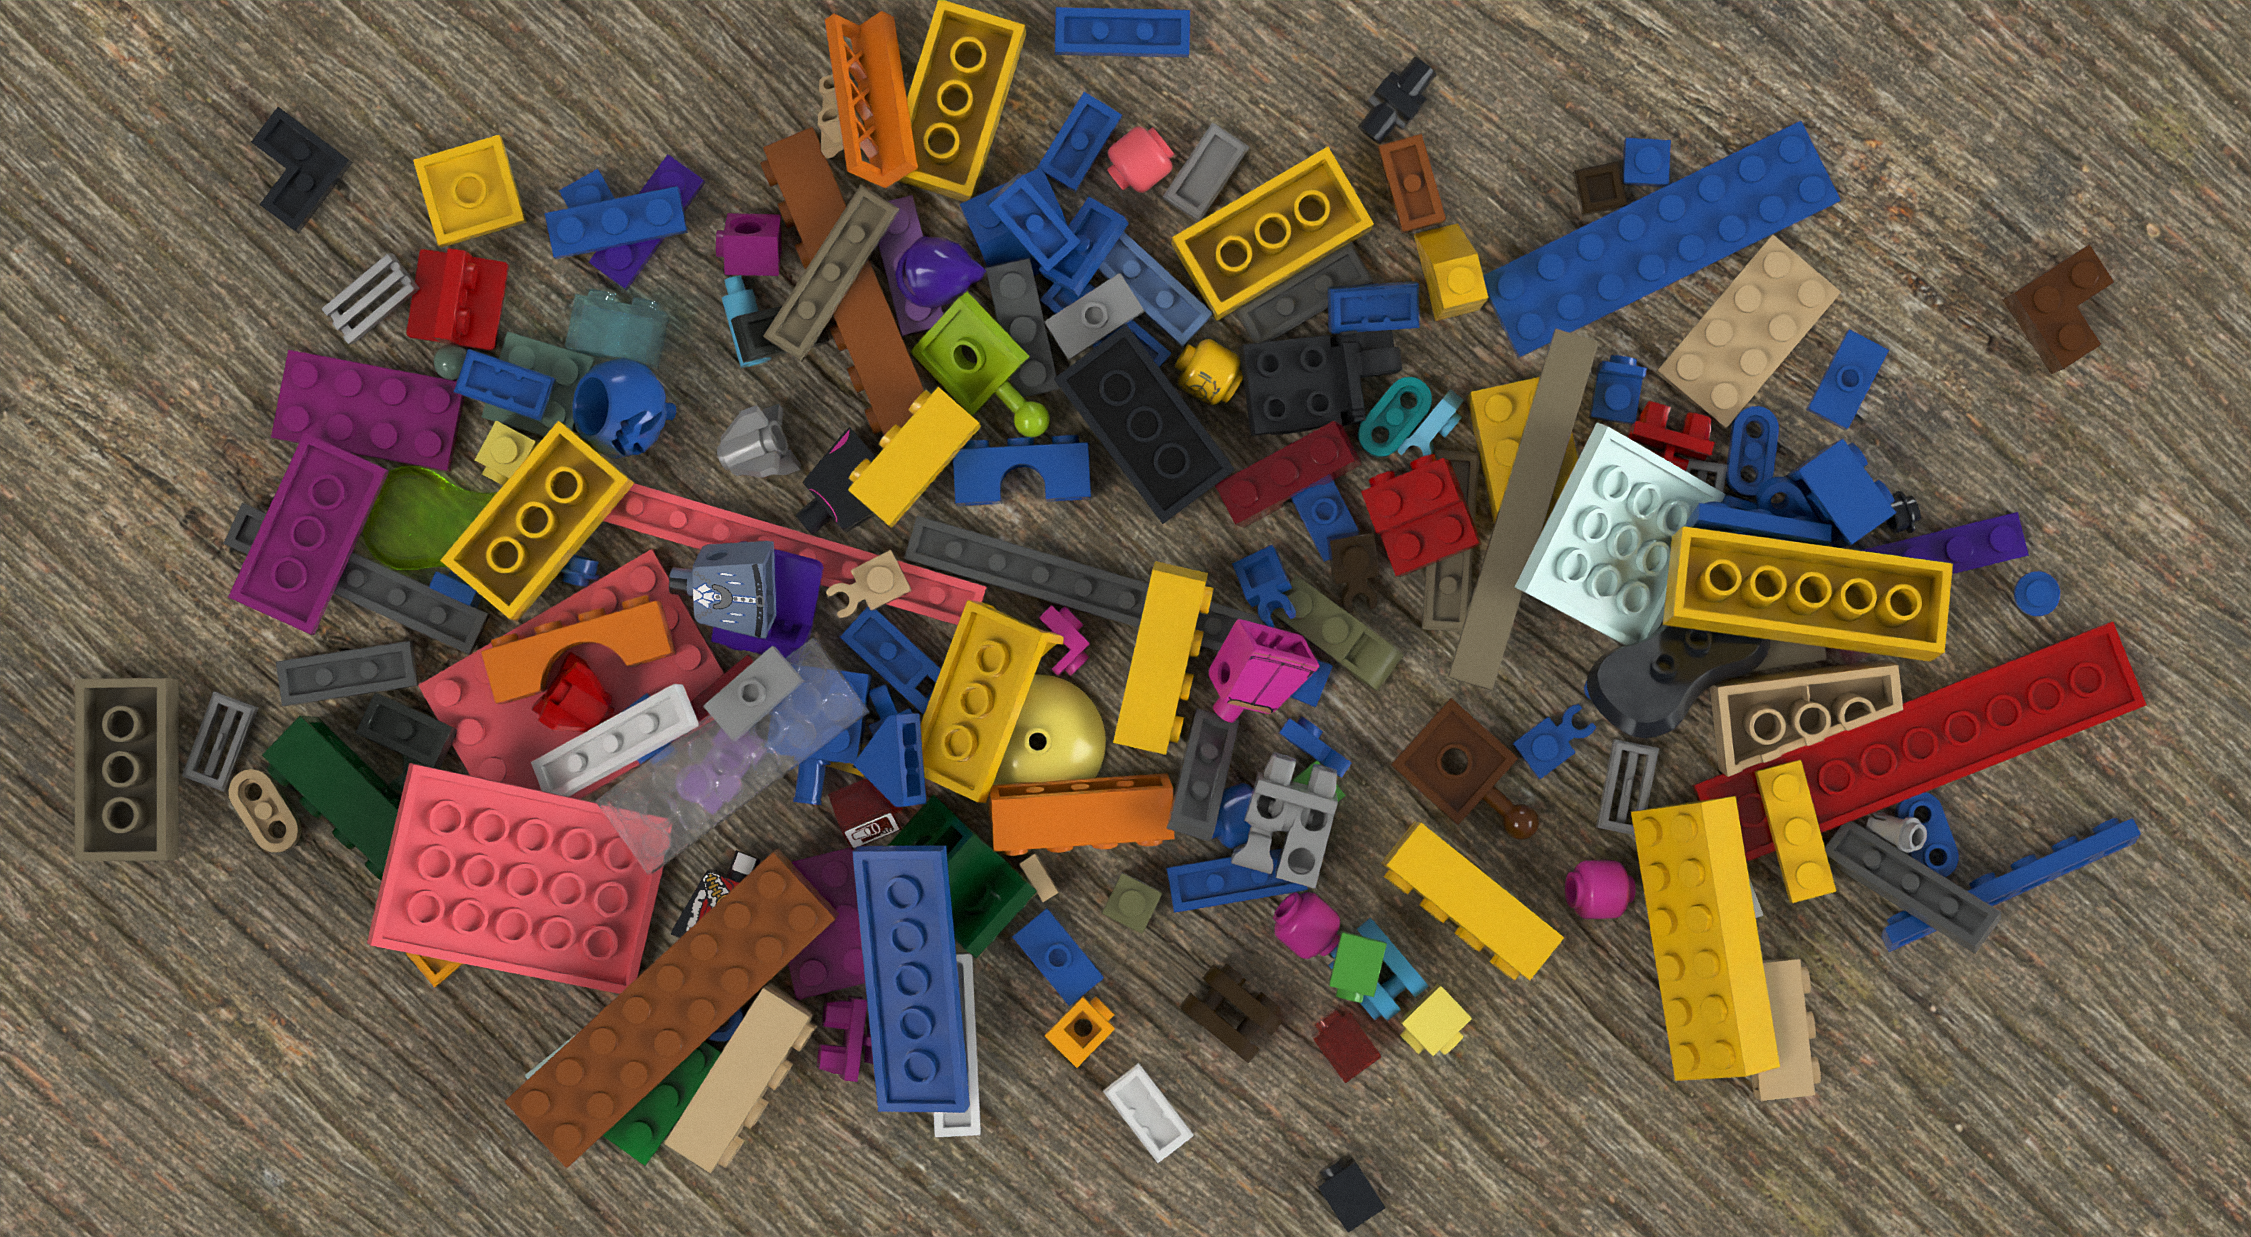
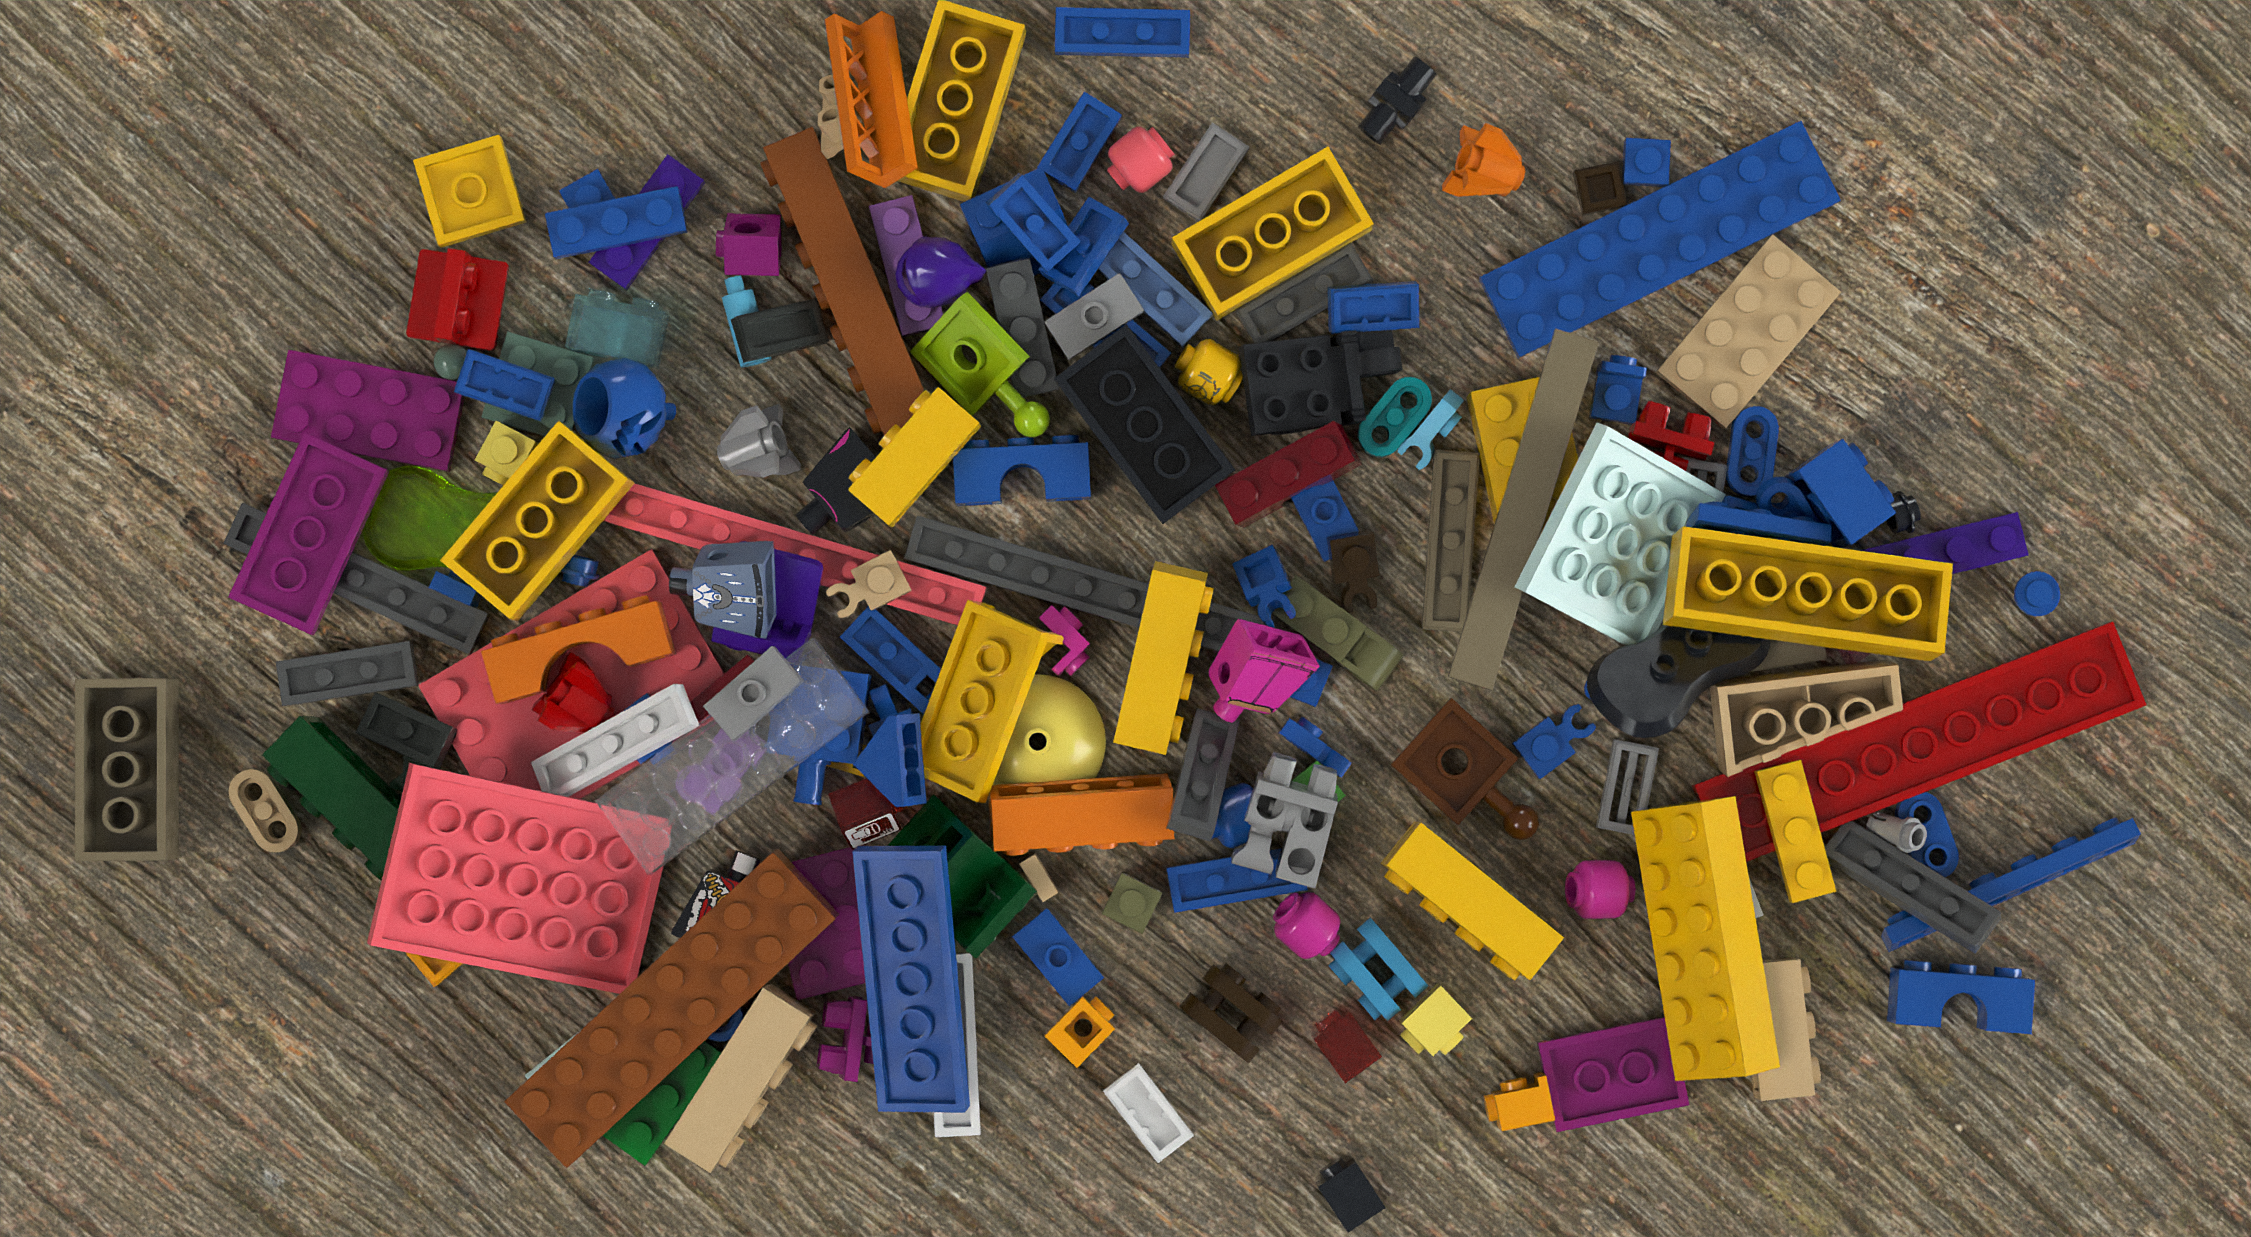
(237, 746): light grey tile -> none
(310, 170): black plate -> none
(343, 320): light grey tile -> none
(831, 273): dark tan tile -> none
(1356, 966): bright green brick -> none
(1411, 183): dark orange plate -> none
(1420, 514): red plate -> none
(1451, 271): yellow slope -> none
(1485, 164): none -> orange brick
(1520, 1103): none -> light orange brick
(1611, 1074): none -> magenta plate
(1847, 379): blue plate -> none
(2001, 999): none -> blue arch
(2049, 309): reddish brown brick -> none

